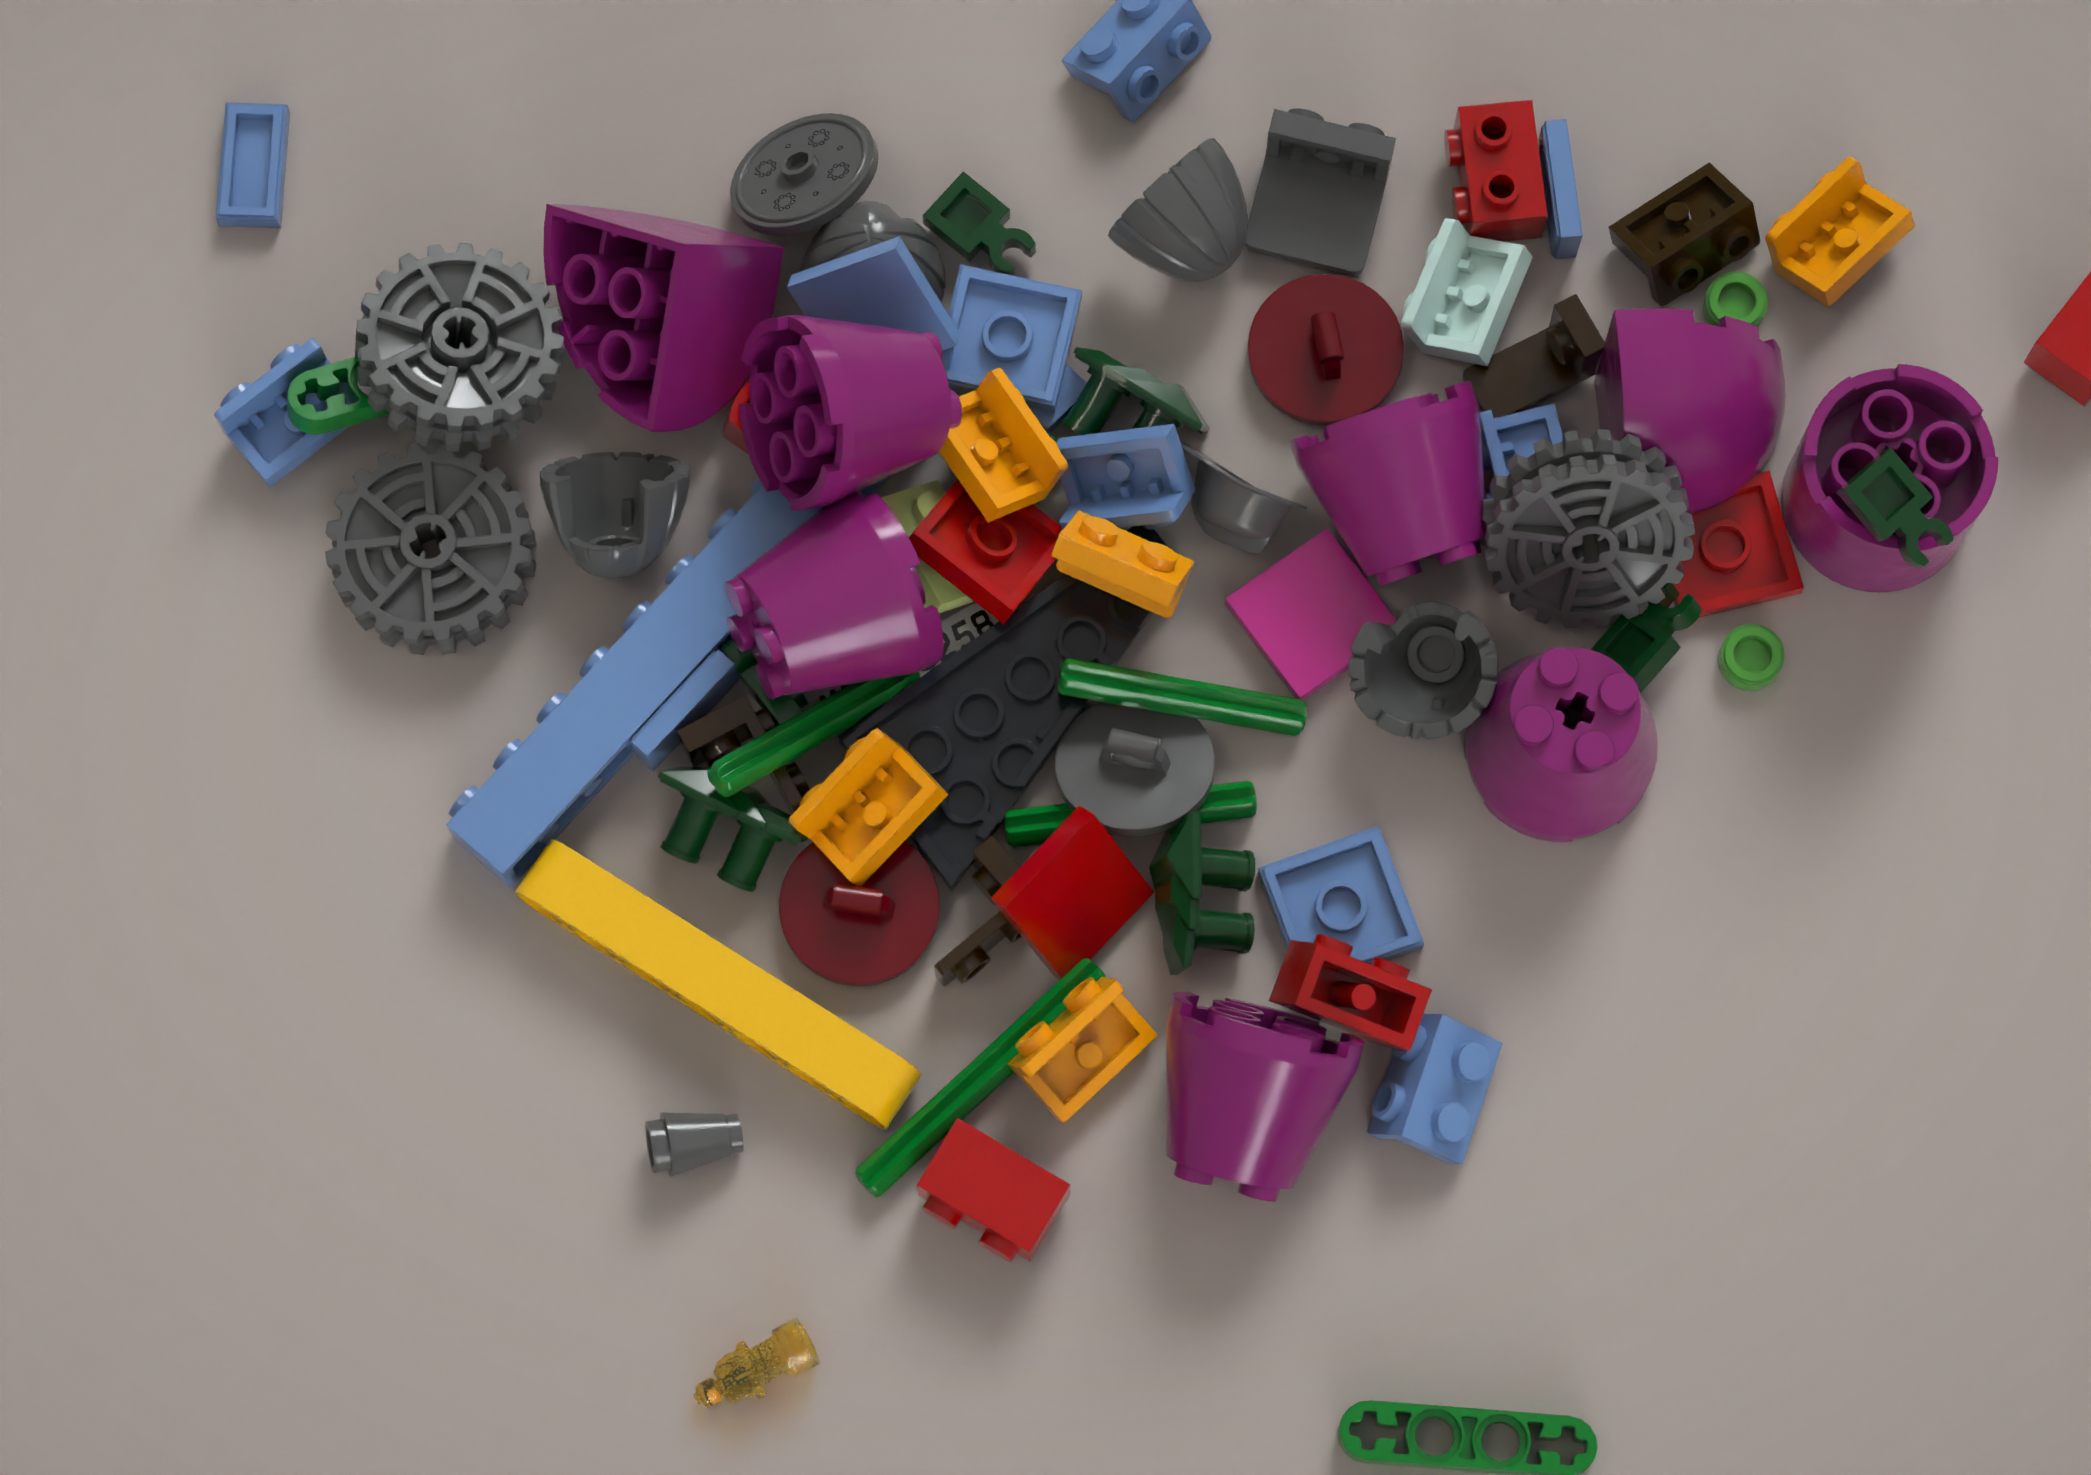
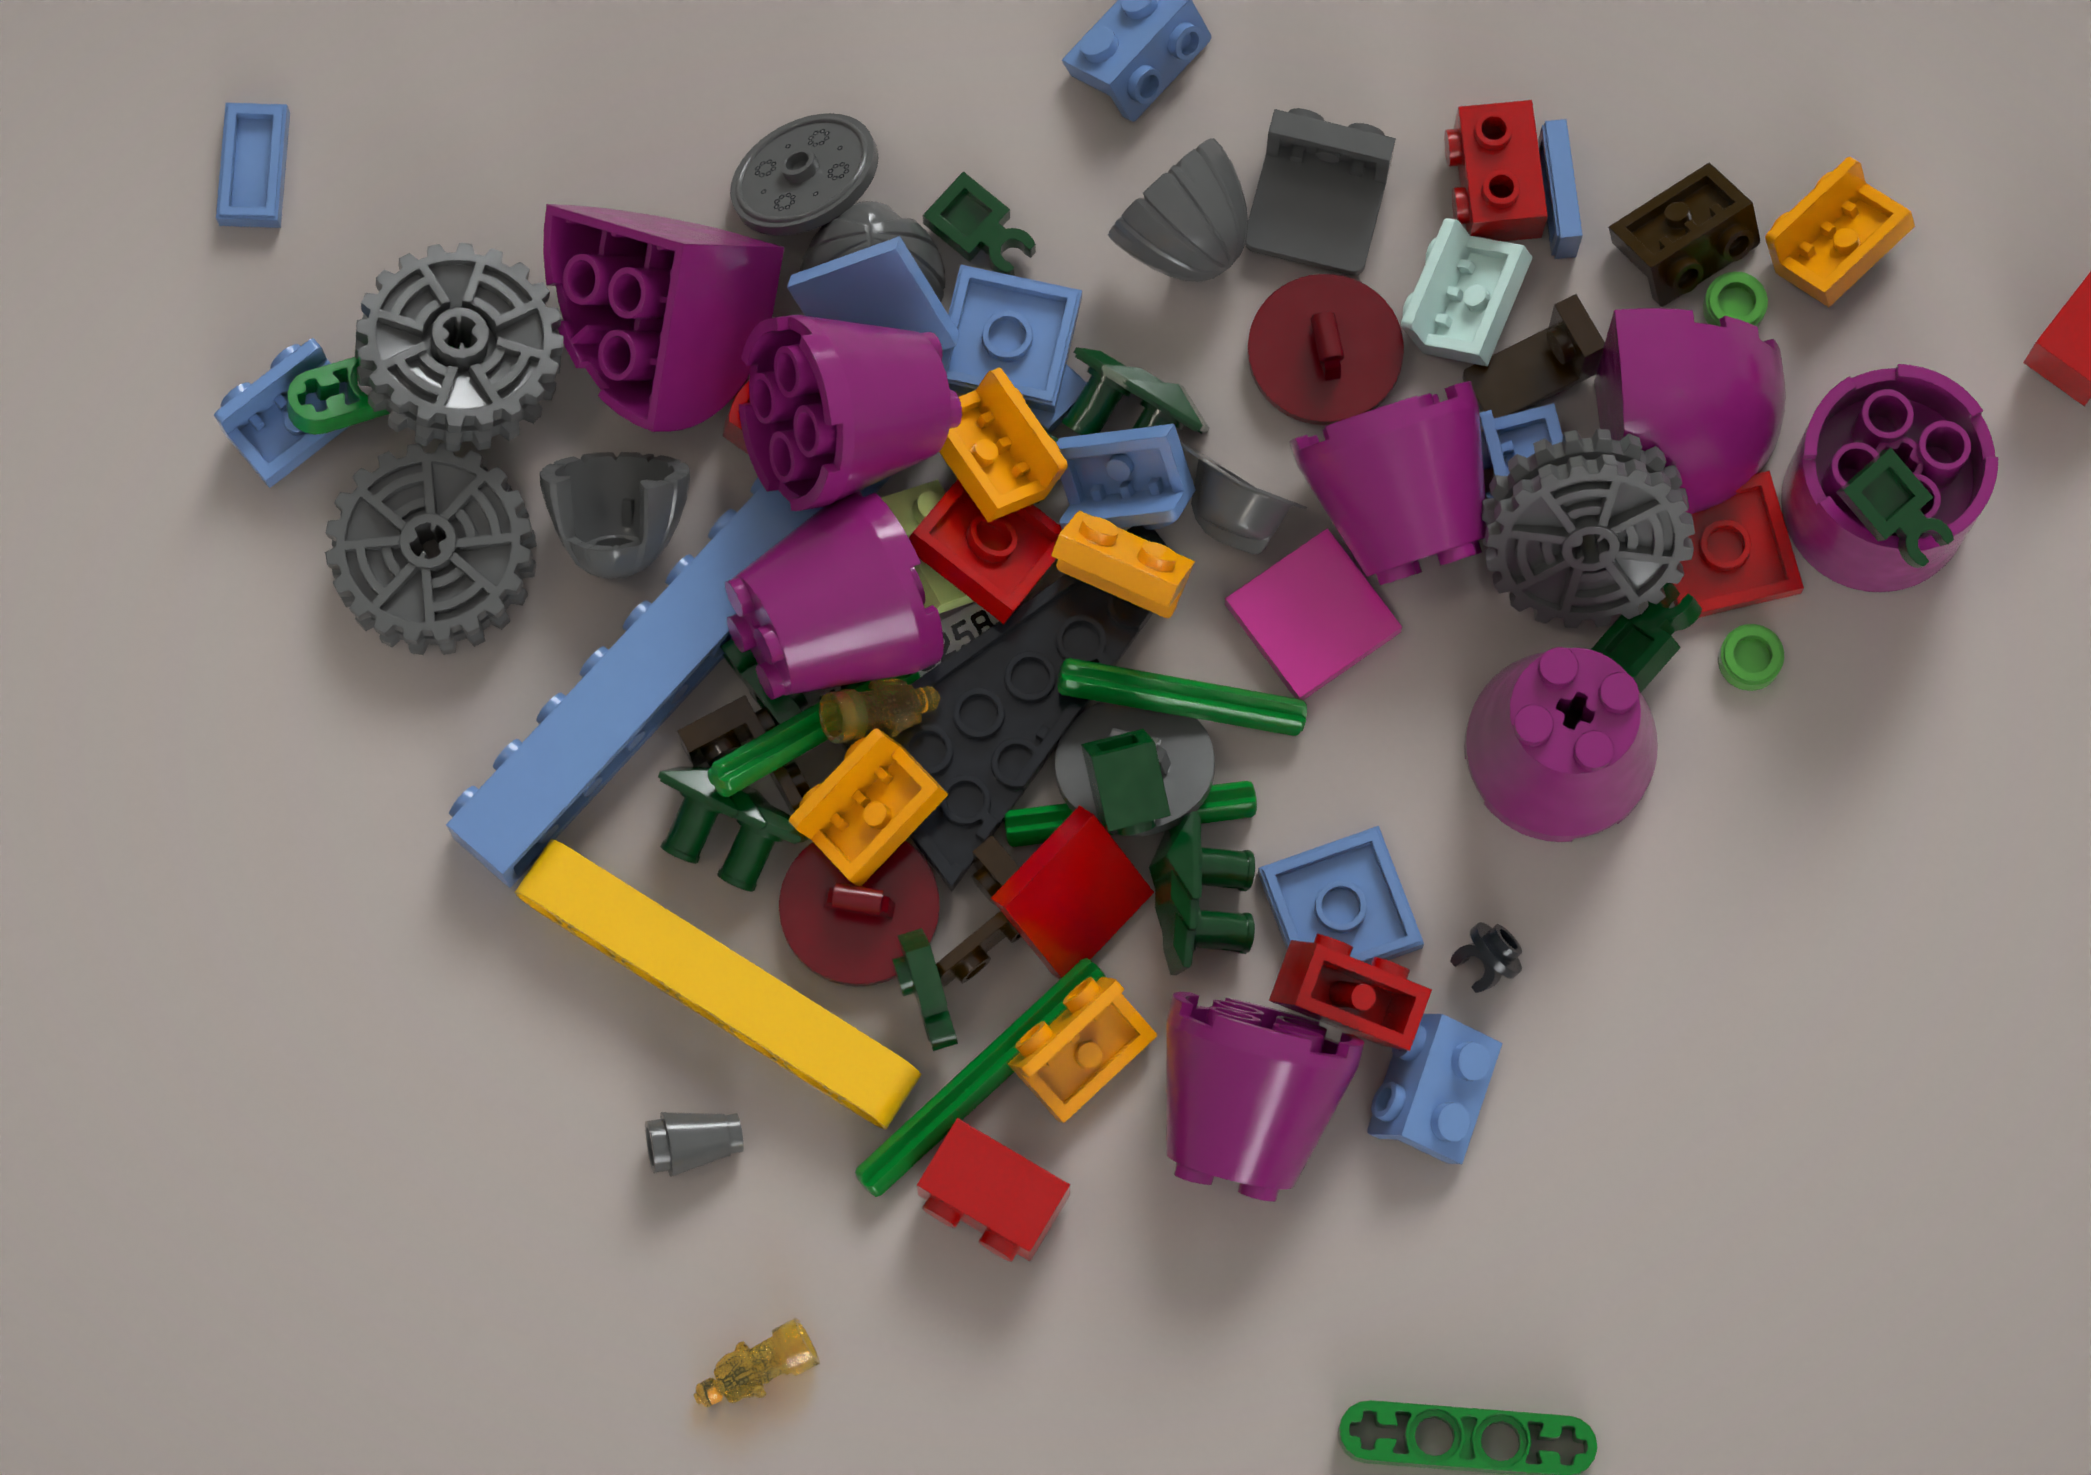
(687, 704): medium blue tile -> none
(891, 703): none -> clear yellow piece
(919, 975): none -> dark green plate
(1126, 782): none -> dark green brick
(1424, 671): dark grey hair -> none
(1496, 950): none -> black plate

